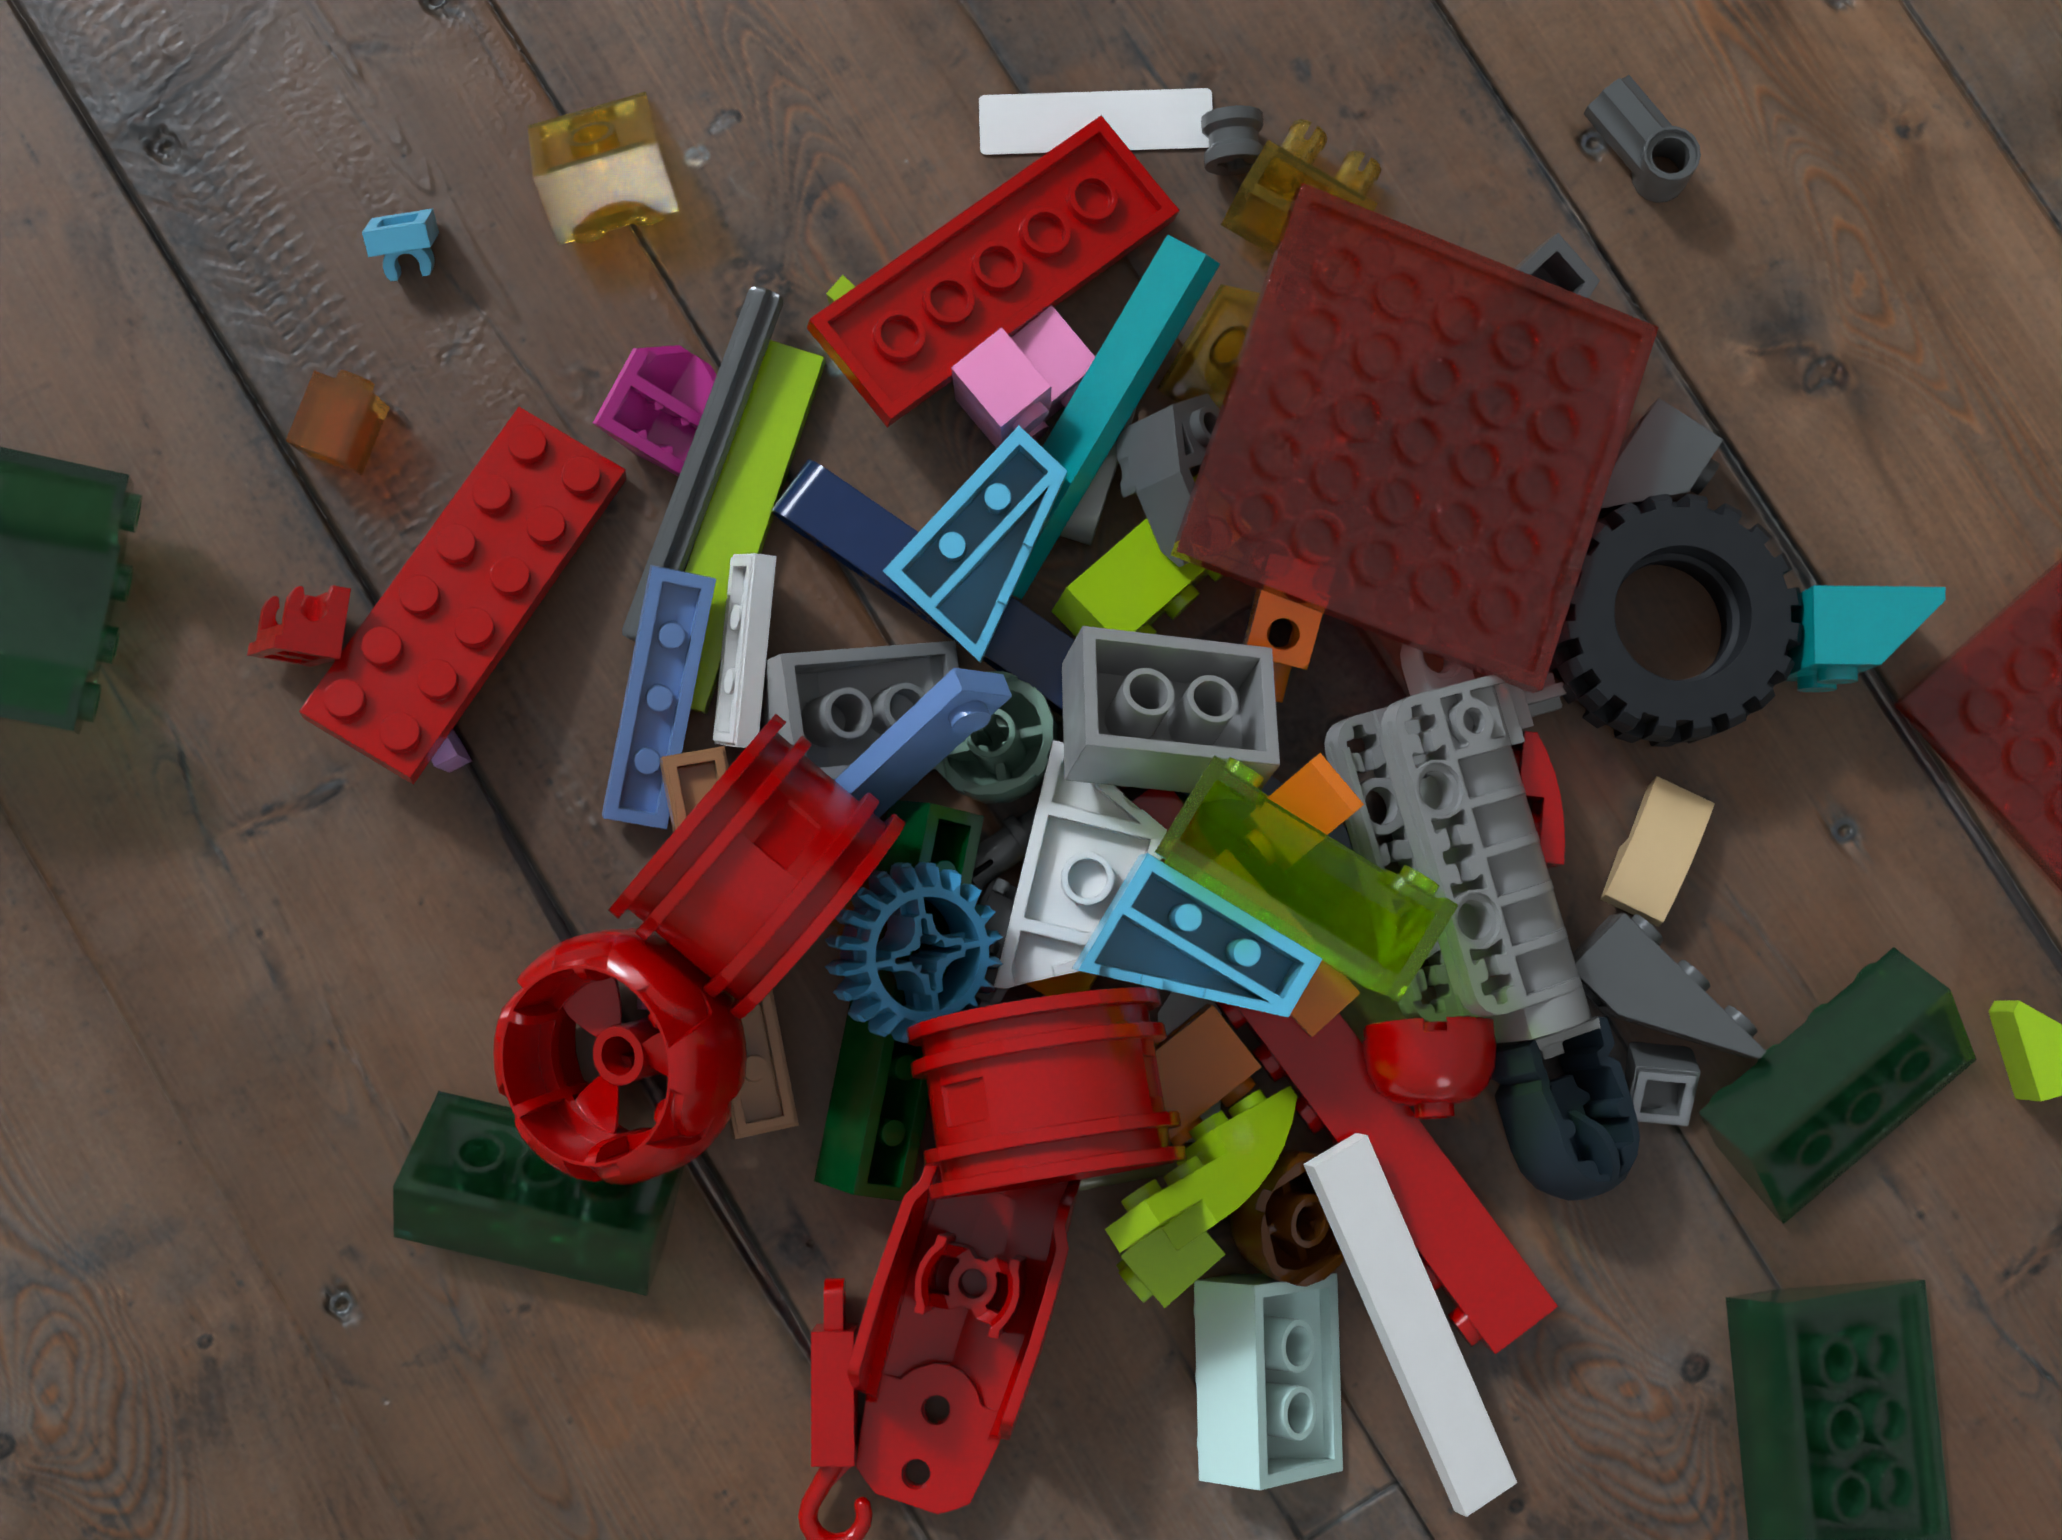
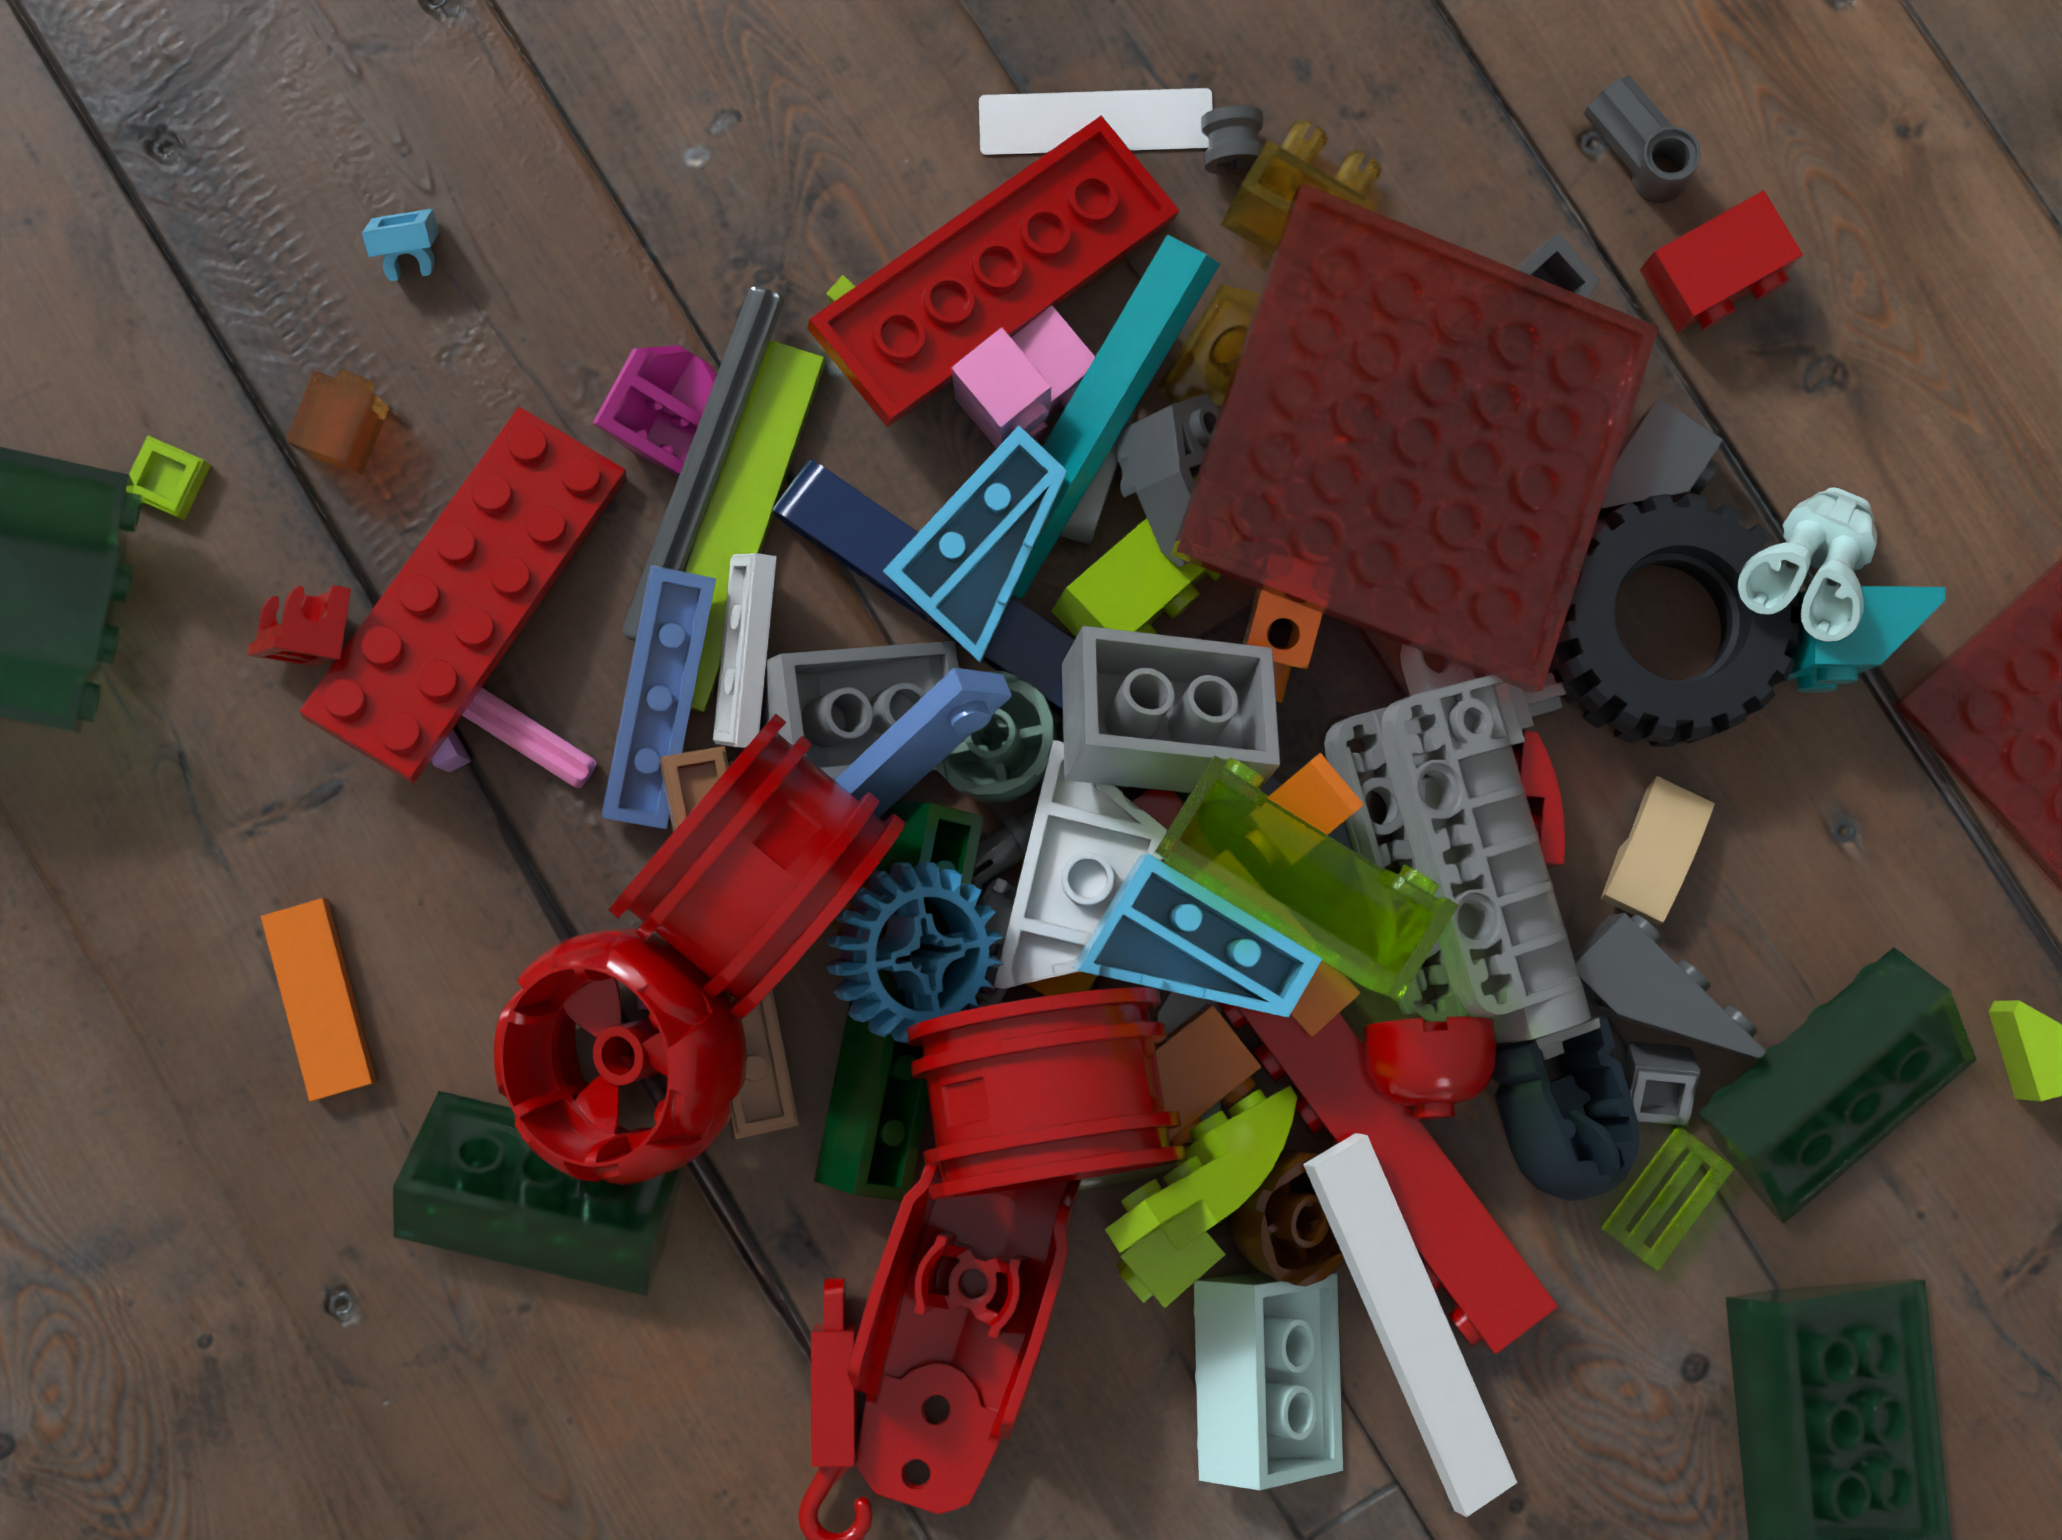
(168, 477): none -> lime tile
(318, 999): none -> orange tile
(530, 738): none -> bright pink axle
(601, 169): clear yellow slope -> none
(1647, 1182): none -> clear neon green tile
(1721, 262): none -> red brick
(1831, 534): none -> light aqua piece

